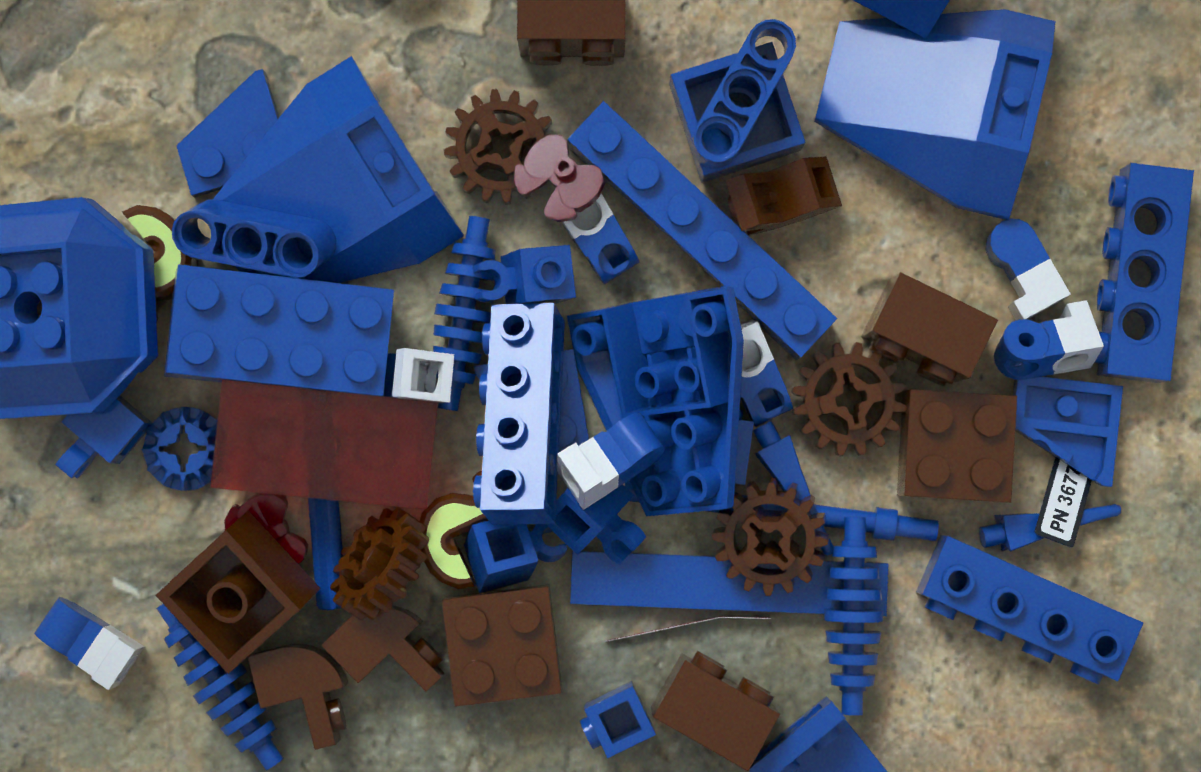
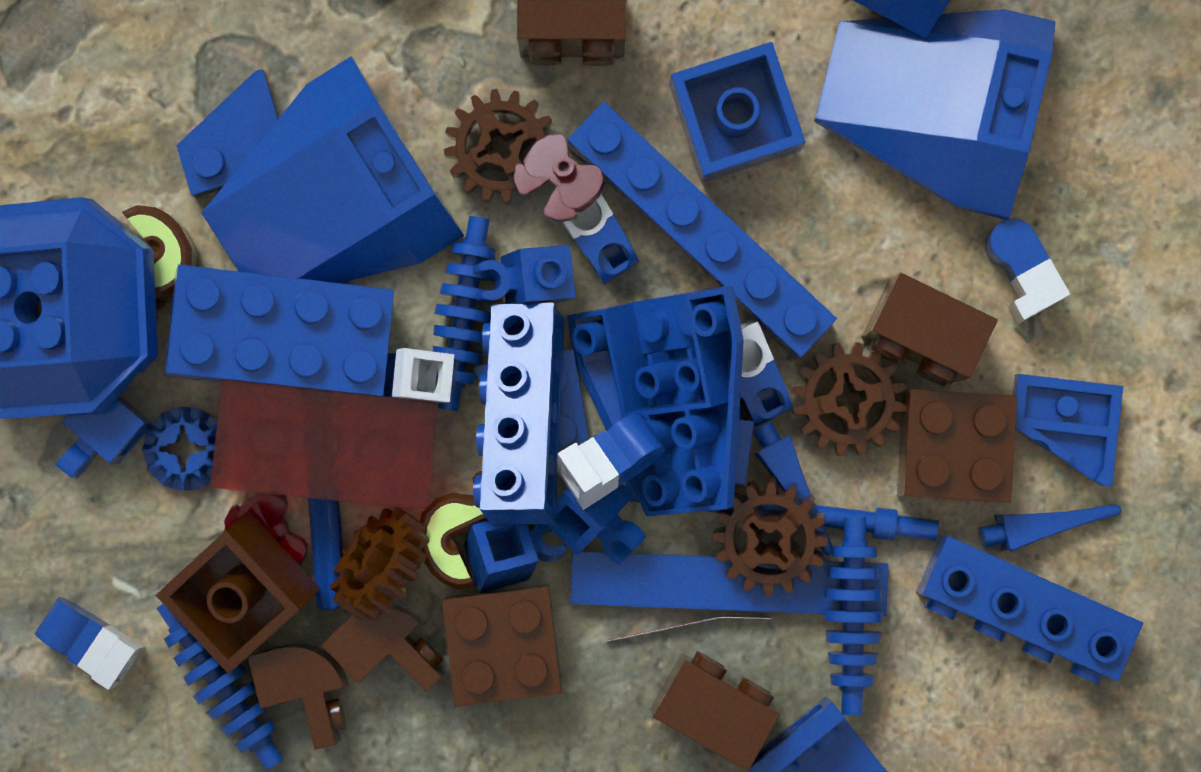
(232, 246): blue beam -> none
(617, 720): blue brick -> none
(746, 68): blue beam -> none
(782, 195): reddish brown brick -> none
(1051, 346): leg -> none
(1063, 504): sticker -> none
(1168, 196): blue brick -> none

